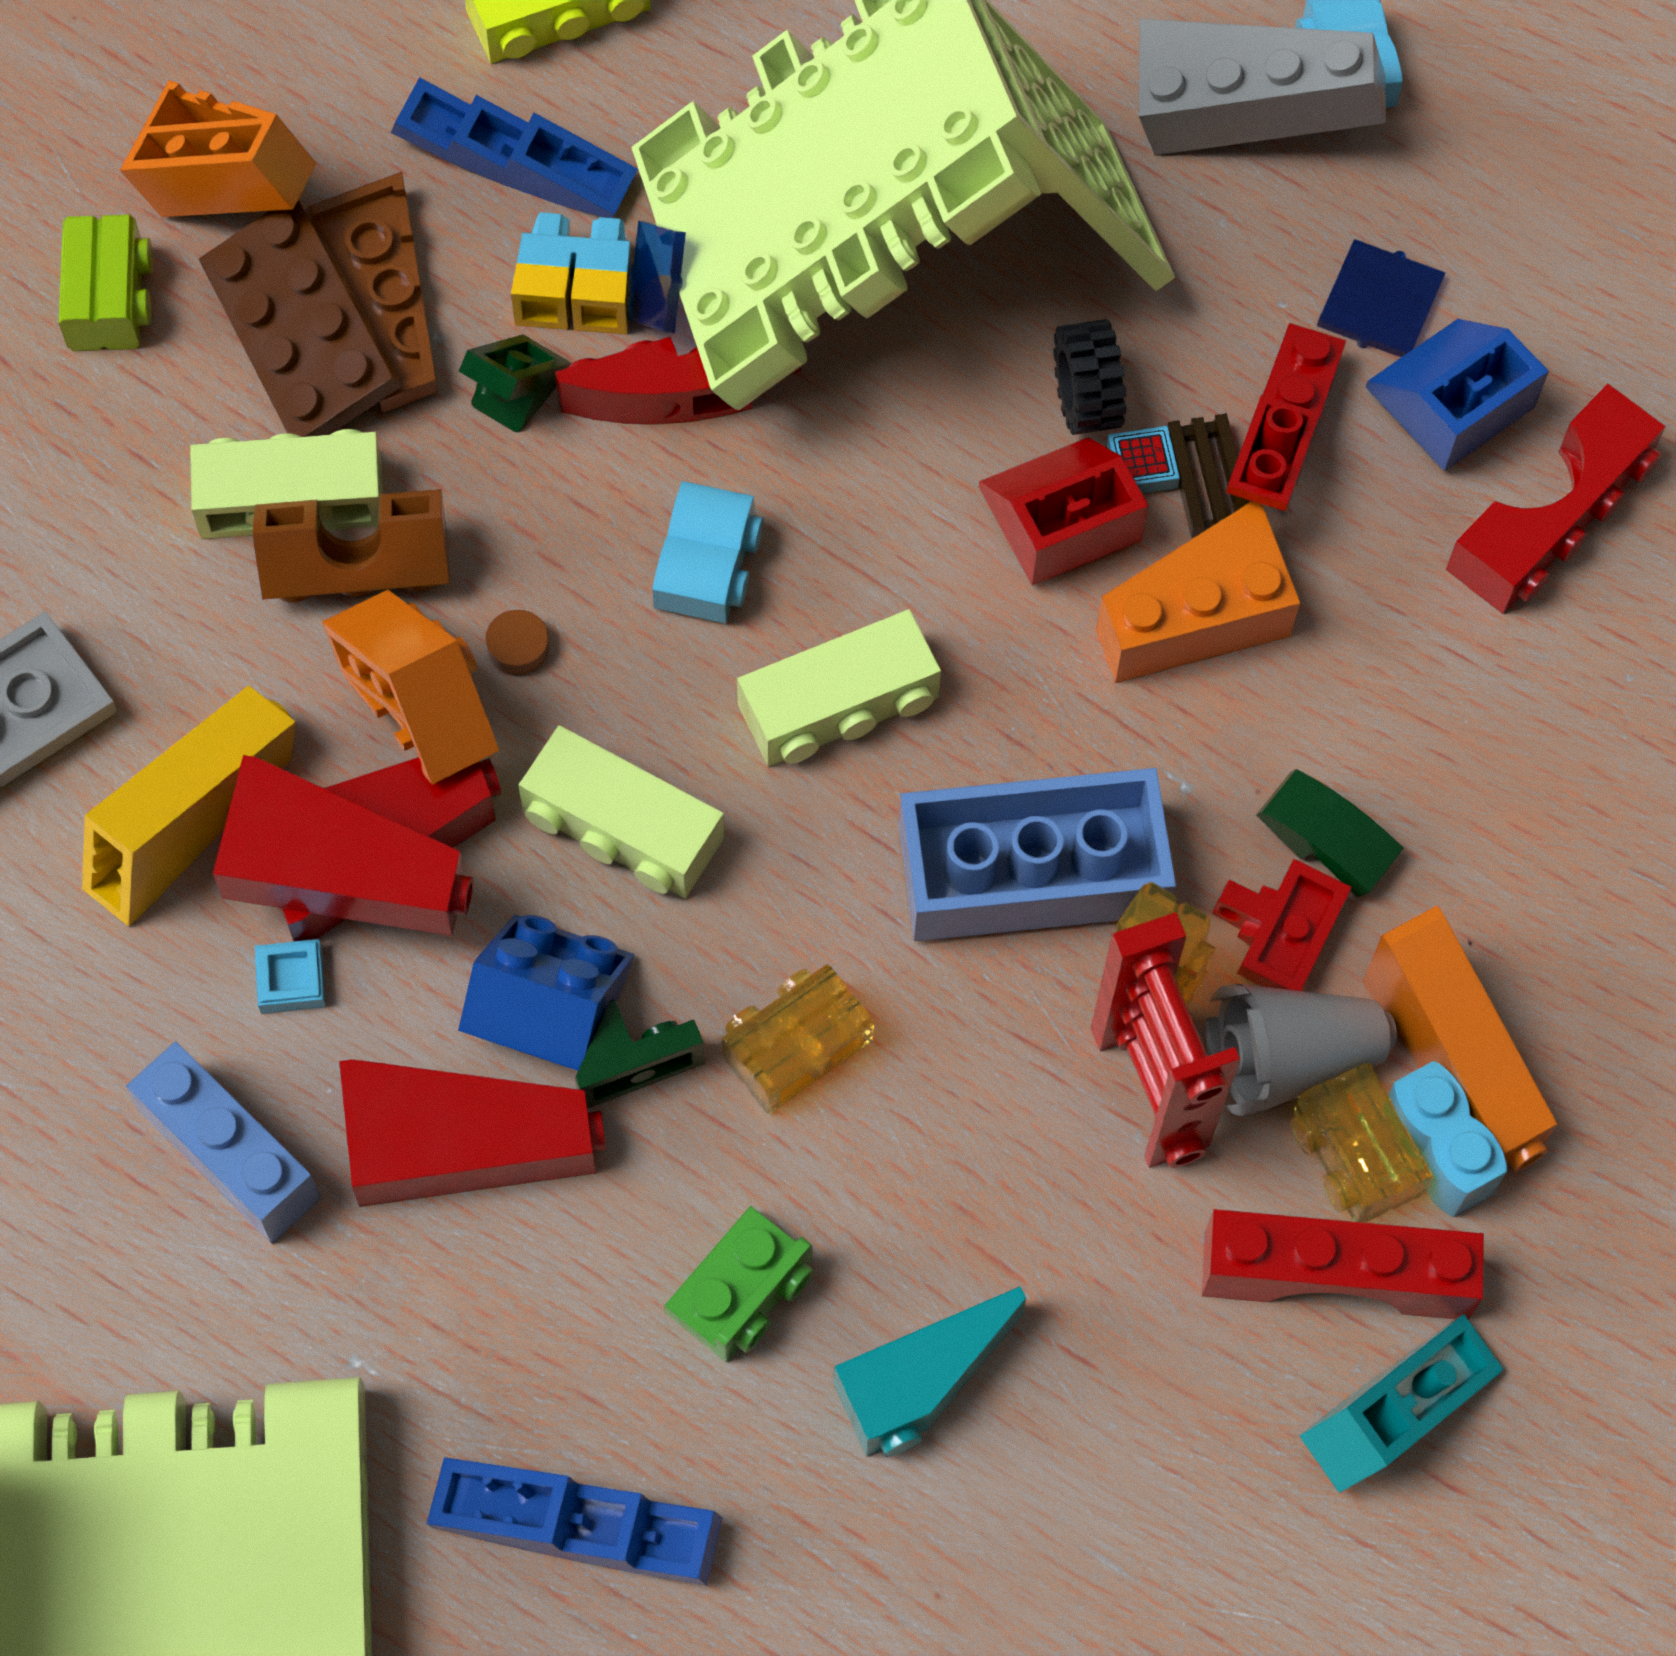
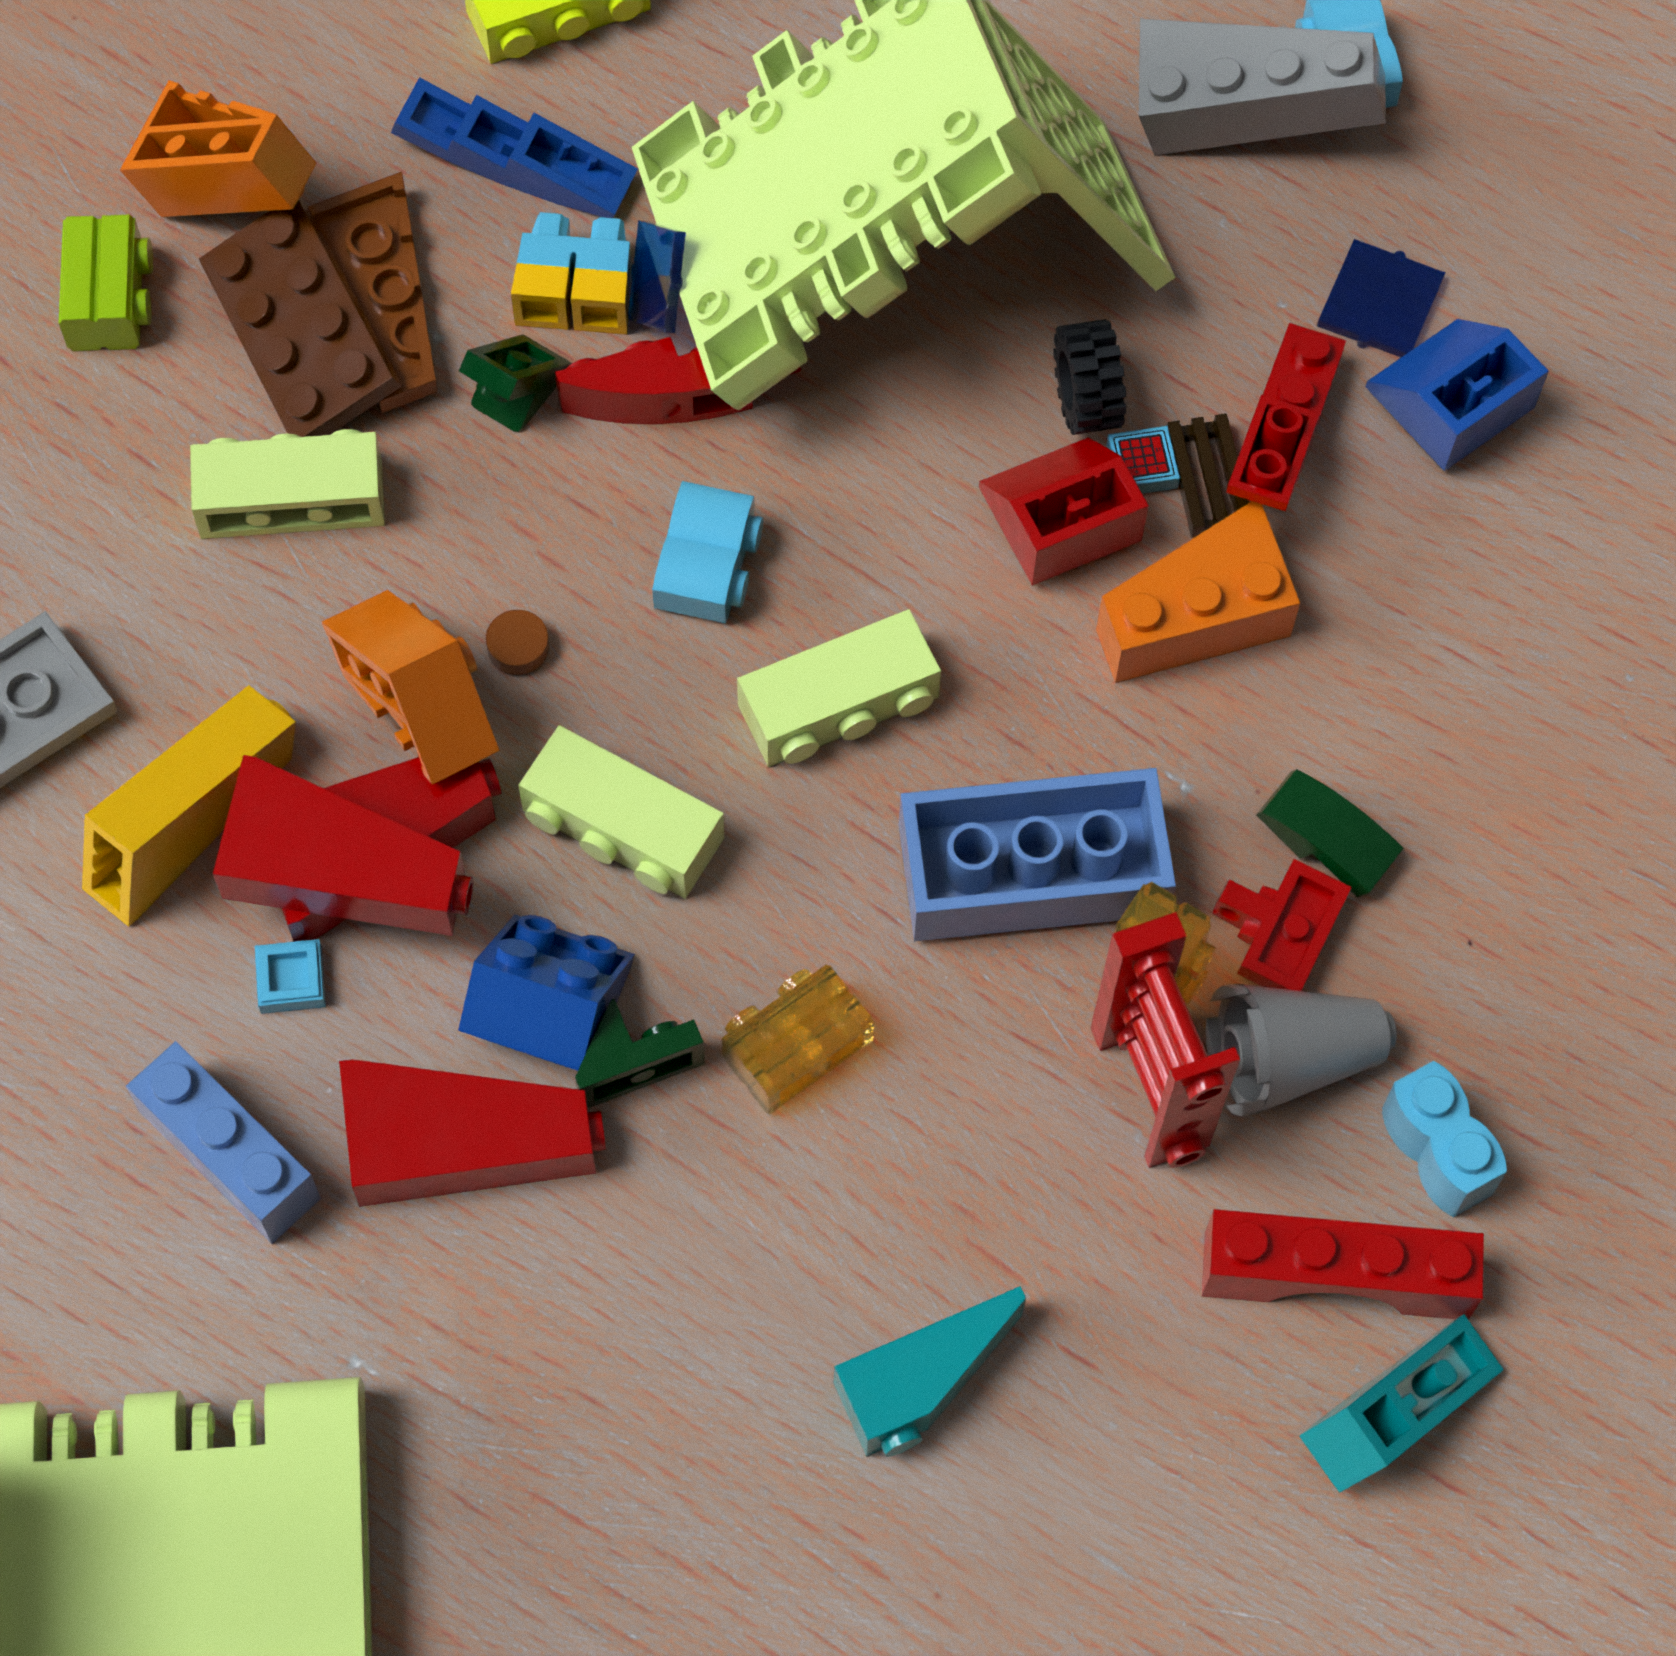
(304, 560): dark orange arch -> none
(575, 1520): blue slope -> none
(740, 1284): bright green bracket -> none
(1360, 1145): clear yellow brick -> none
(1449, 1019): orange slope -> none
(1512, 546): red arch -> none

